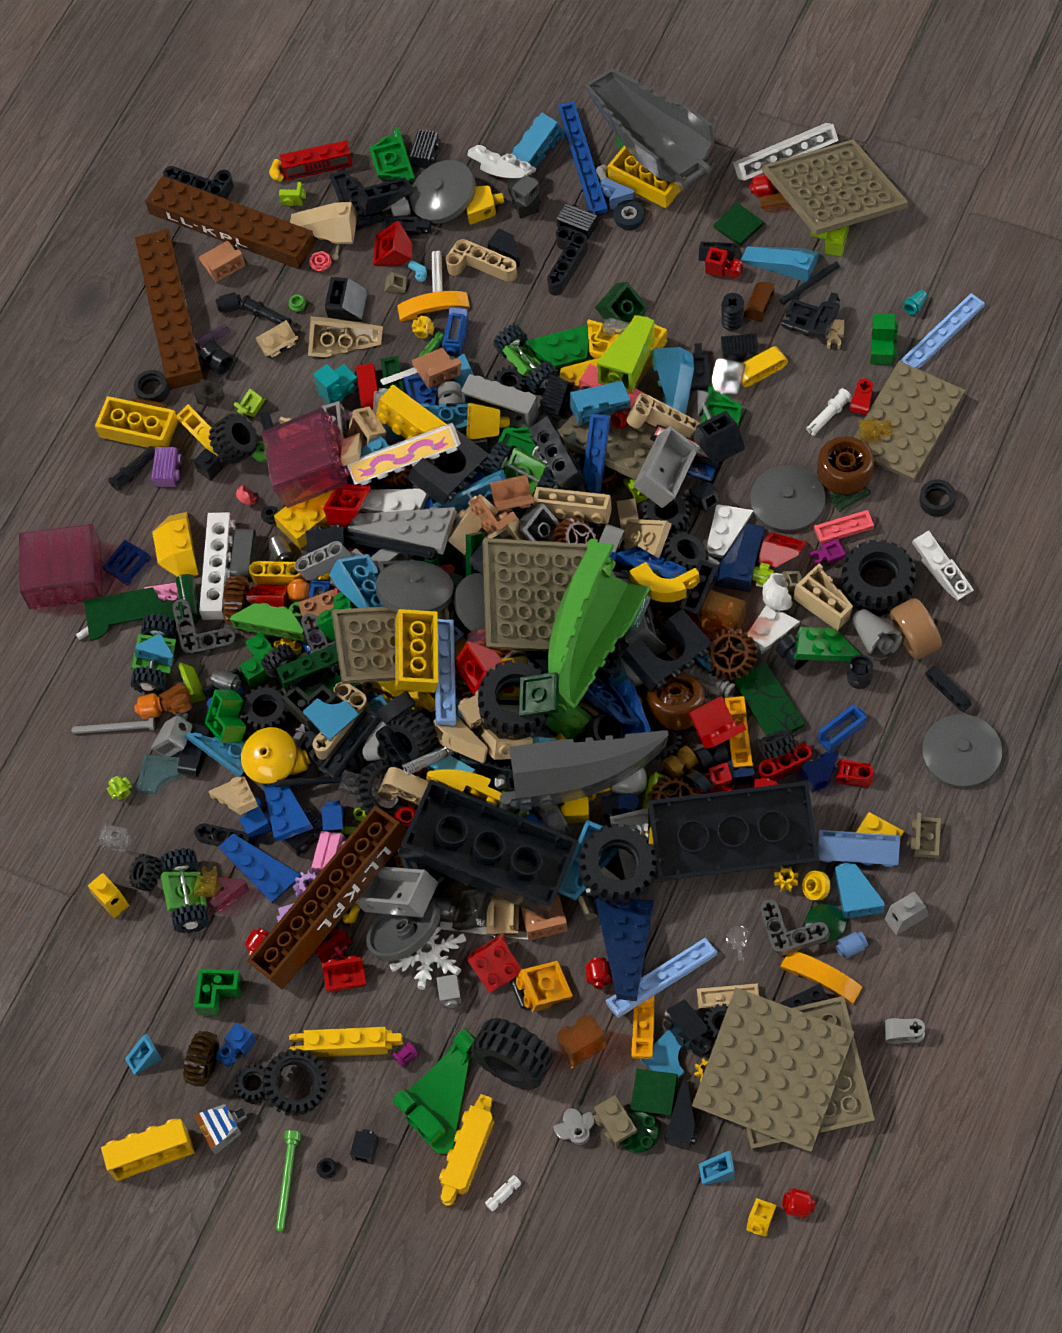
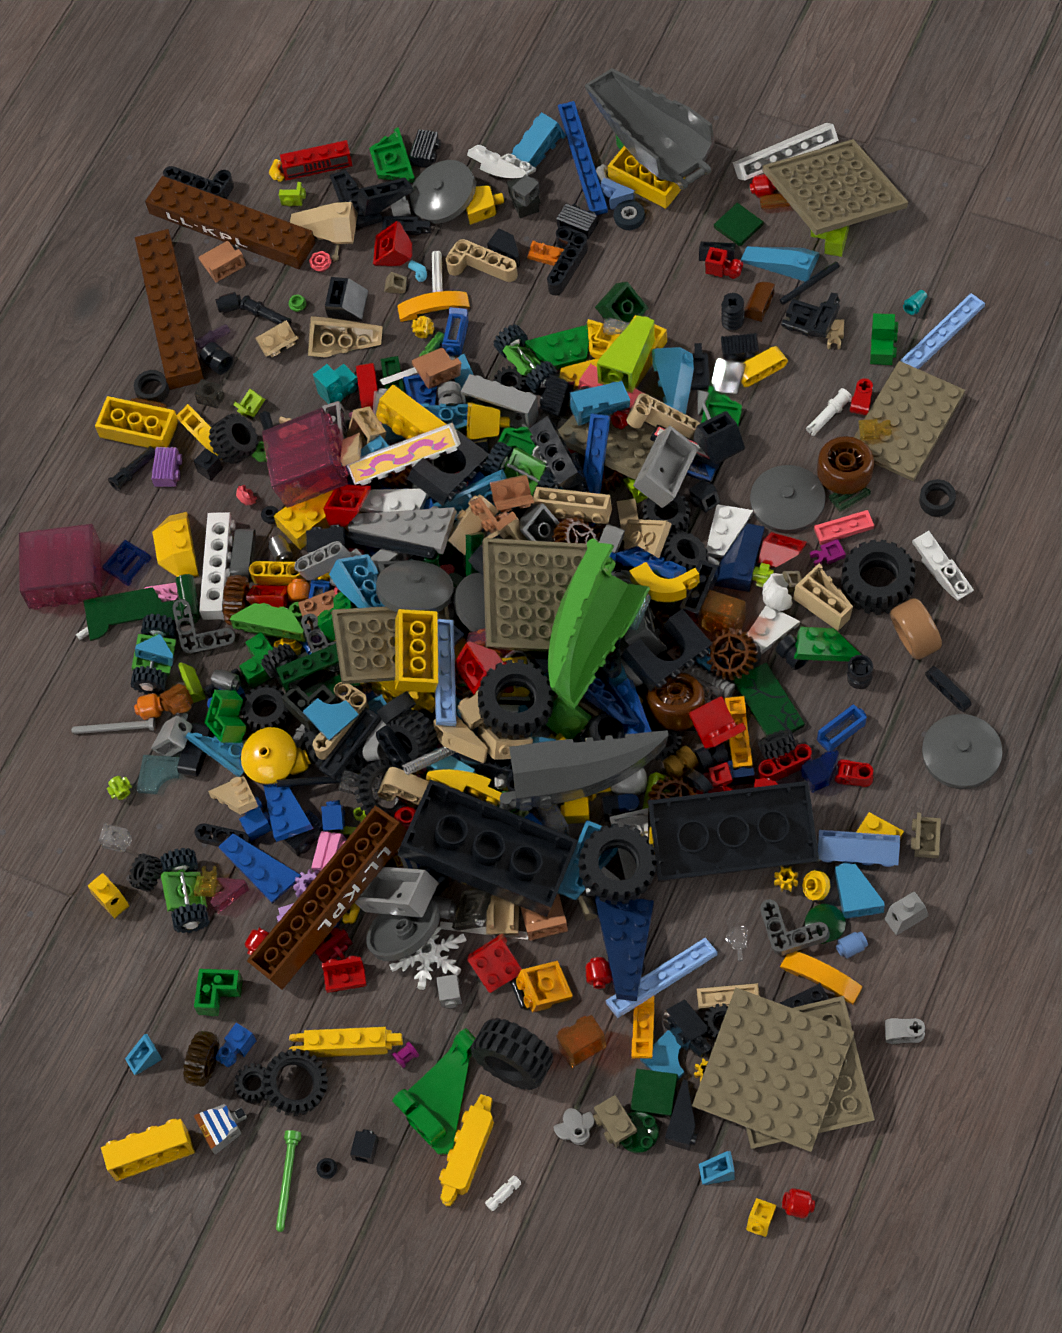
(539, 694): dark green tile -> none
(544, 253): none -> orange plate
(876, 634): light grey cone -> none

